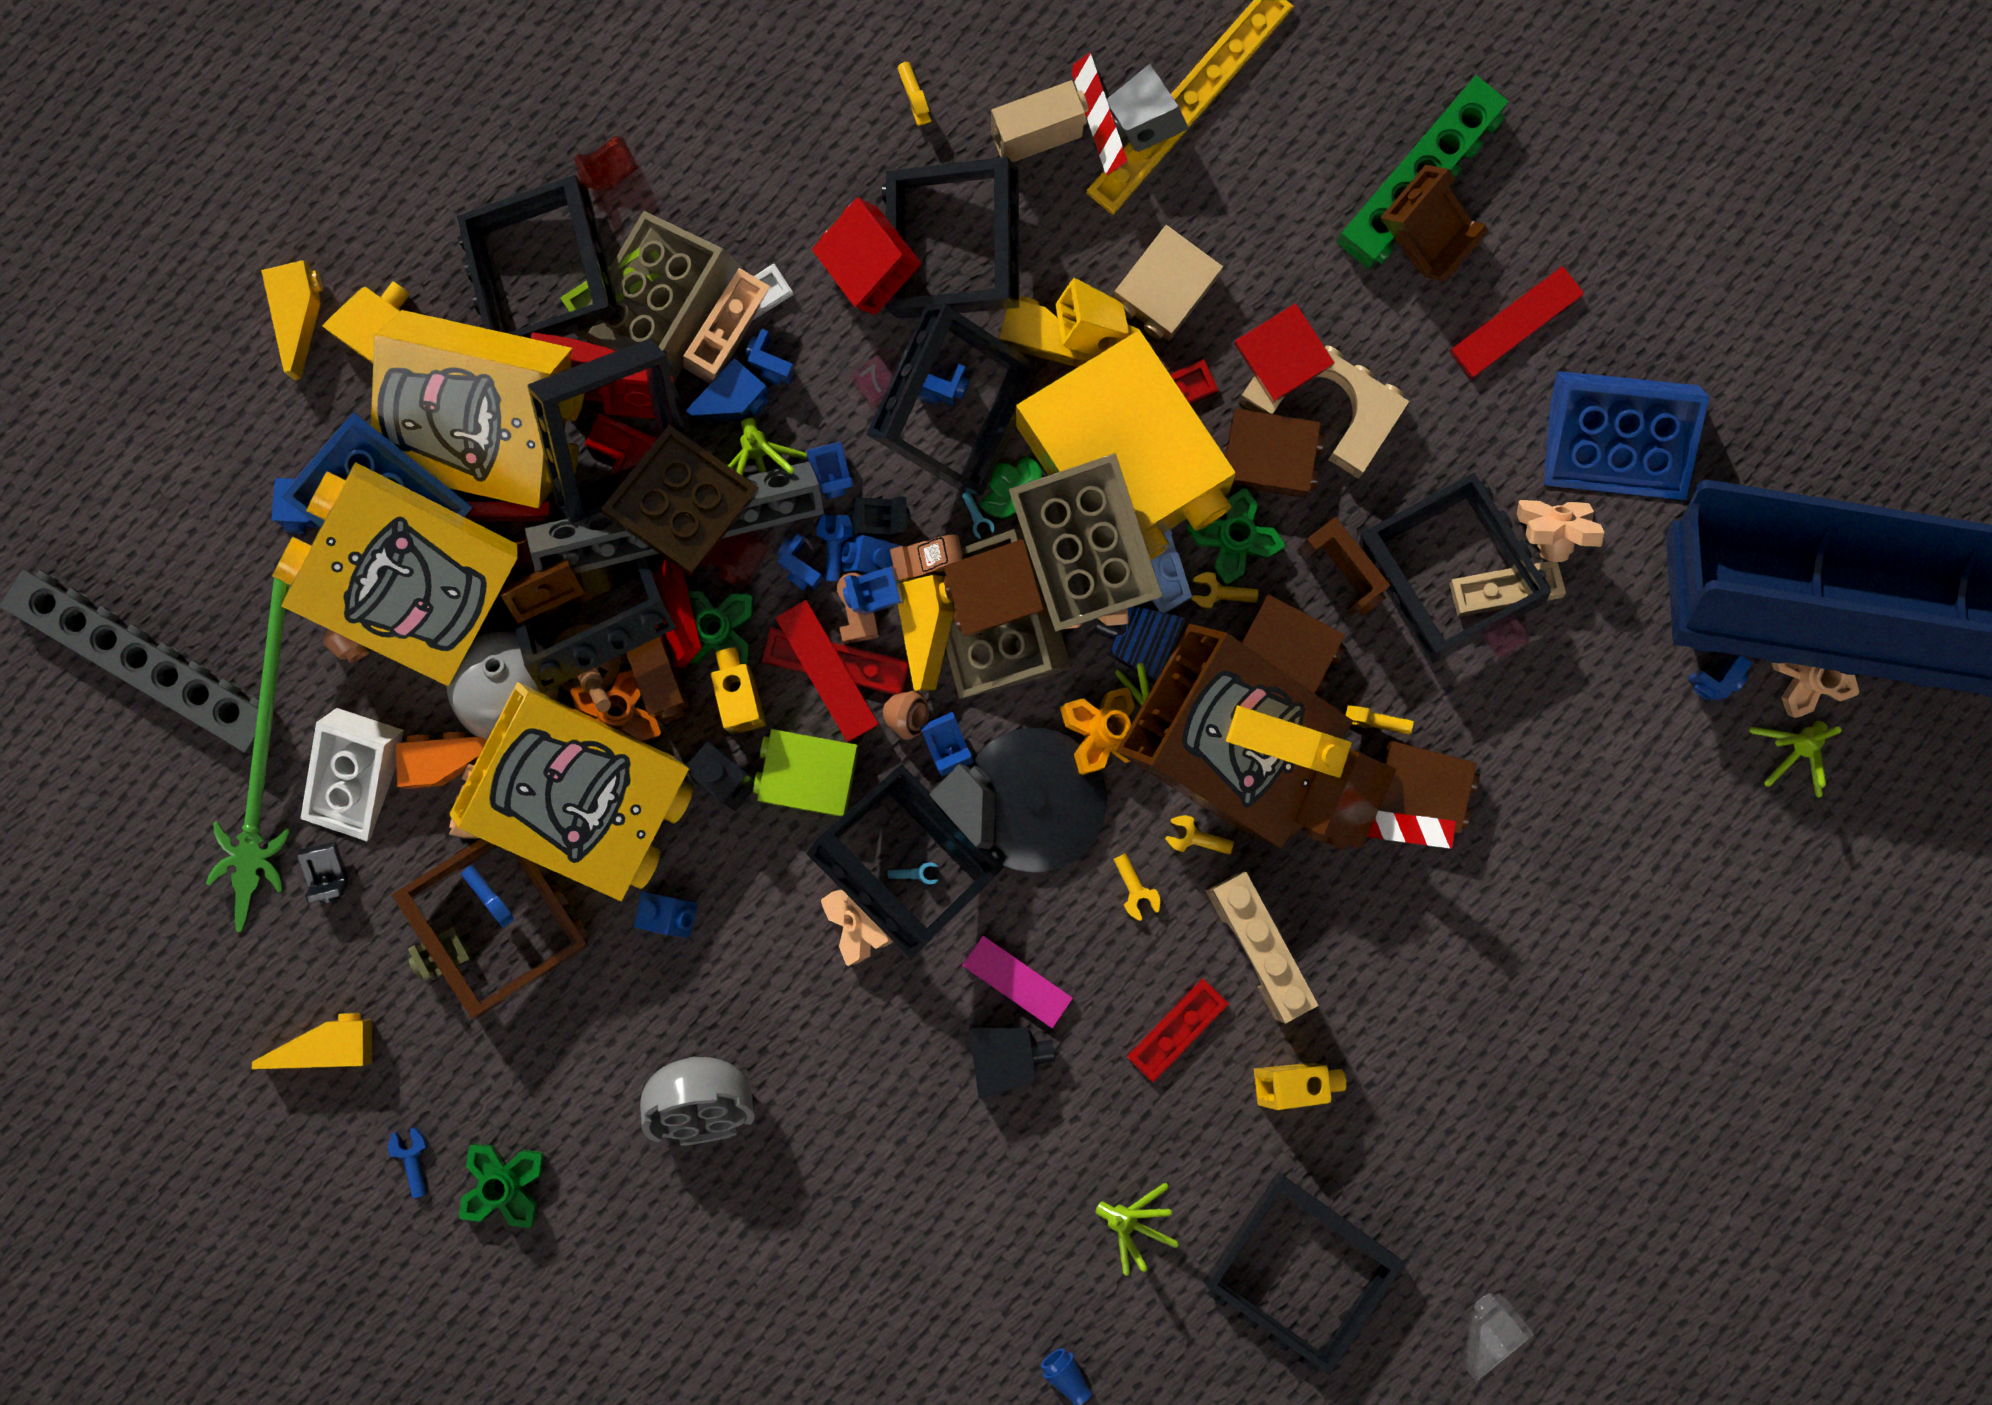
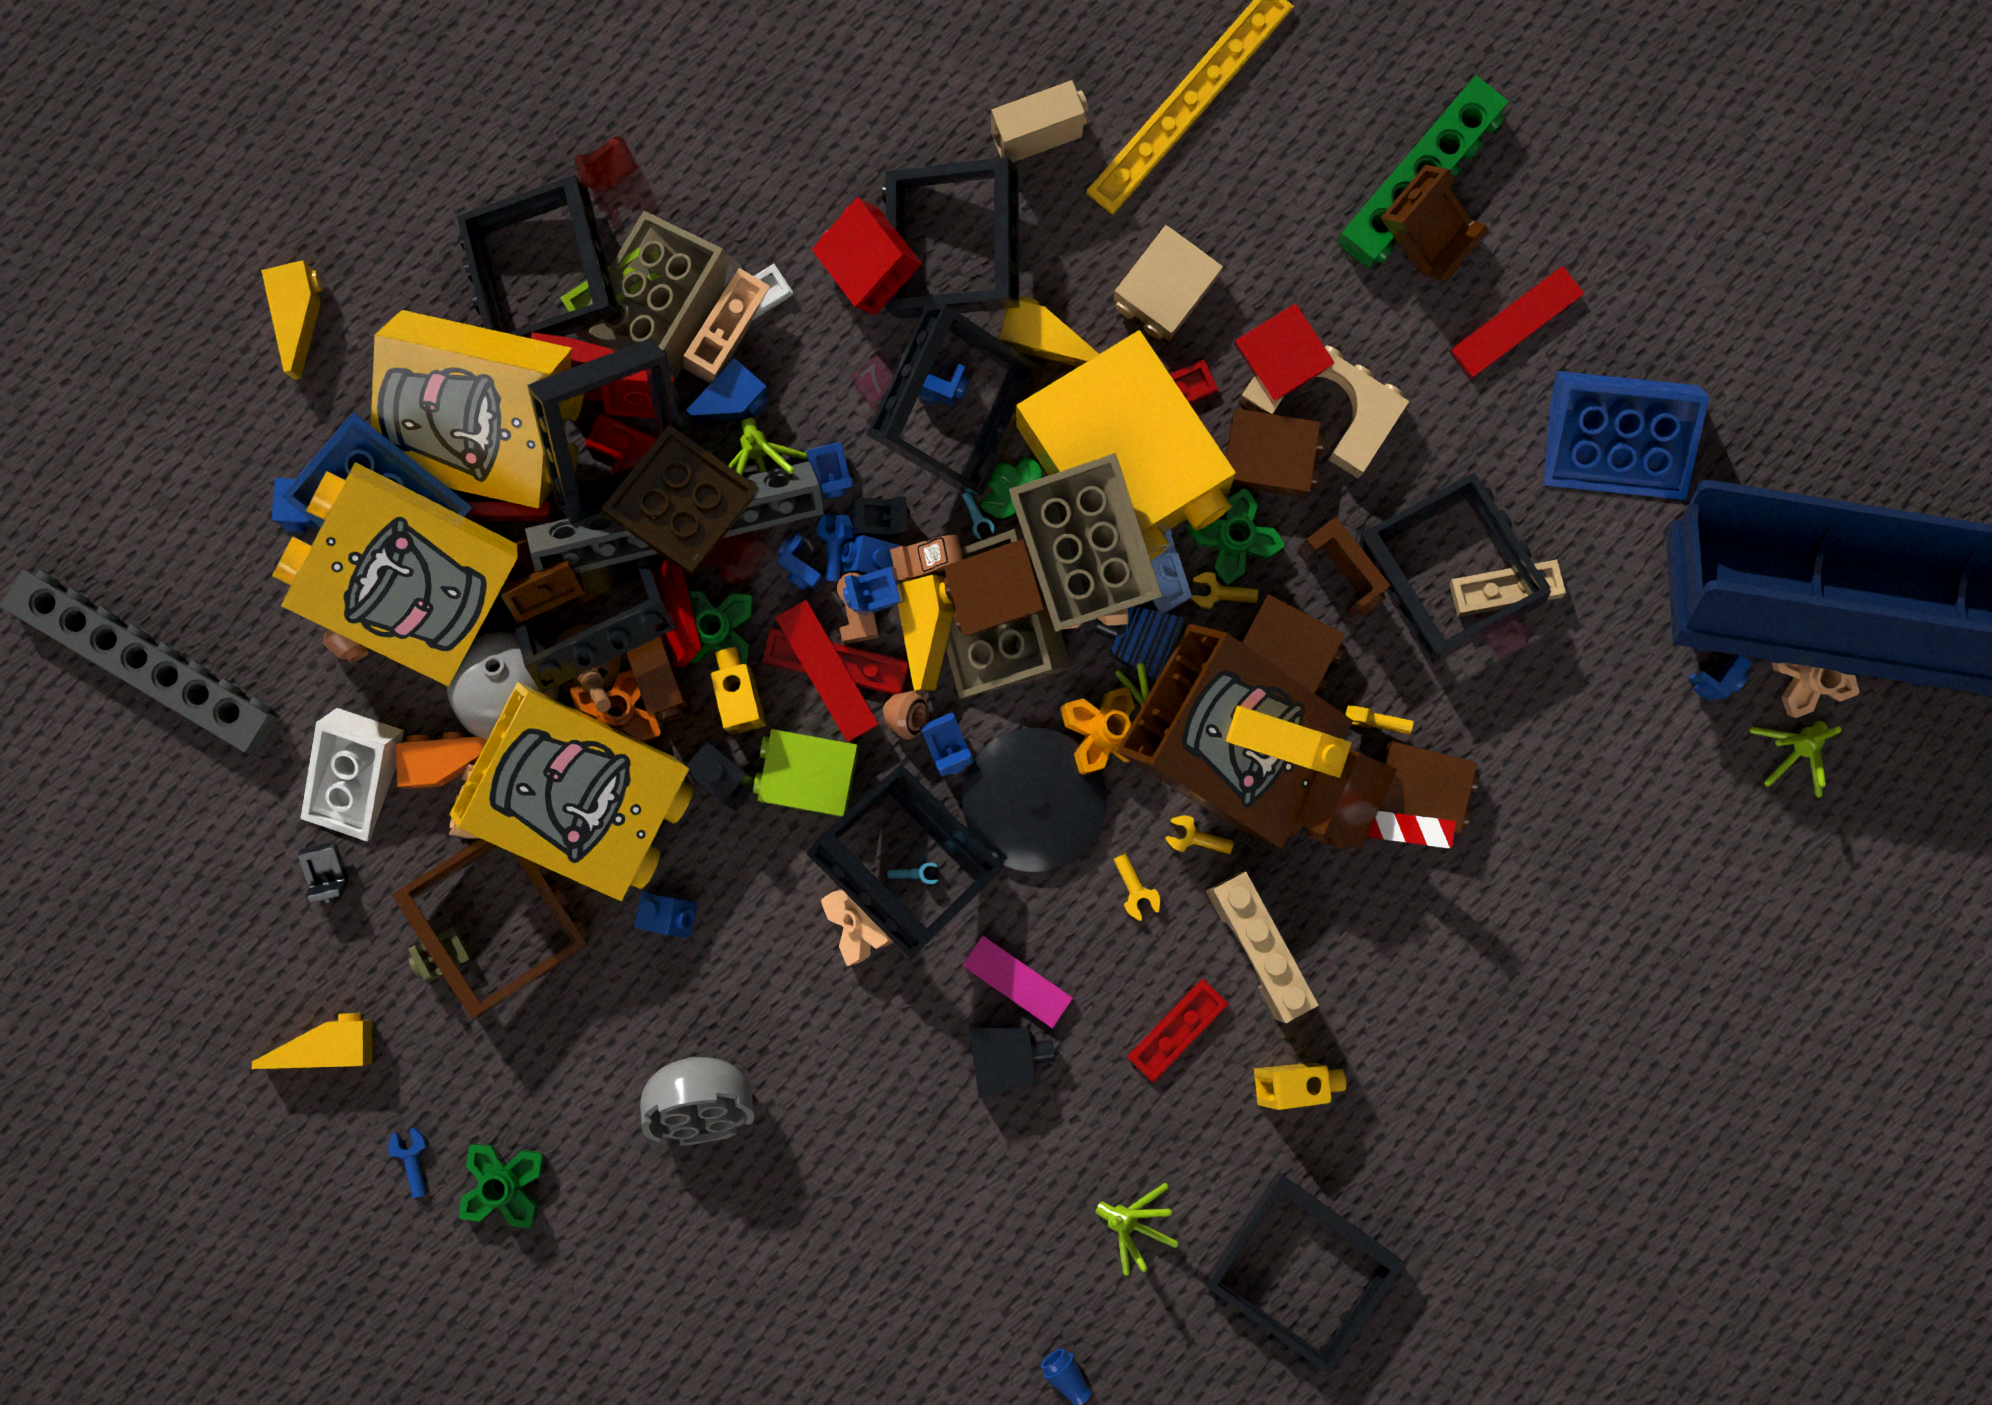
(249, 855): bright green piece -> none
(364, 316): yellow torso -> none
(487, 896): blue bar -> none
(771, 368): blue bracket -> none
(916, 96): yellow bar -> none
(969, 803): dark grey slope -> none
(1090, 319): yellow torso -> none
(1099, 115): sticker -> none
(1145, 111): torso -> none
(1493, 1334): clear slope -> none
(1559, 527): light nougat plant -> none

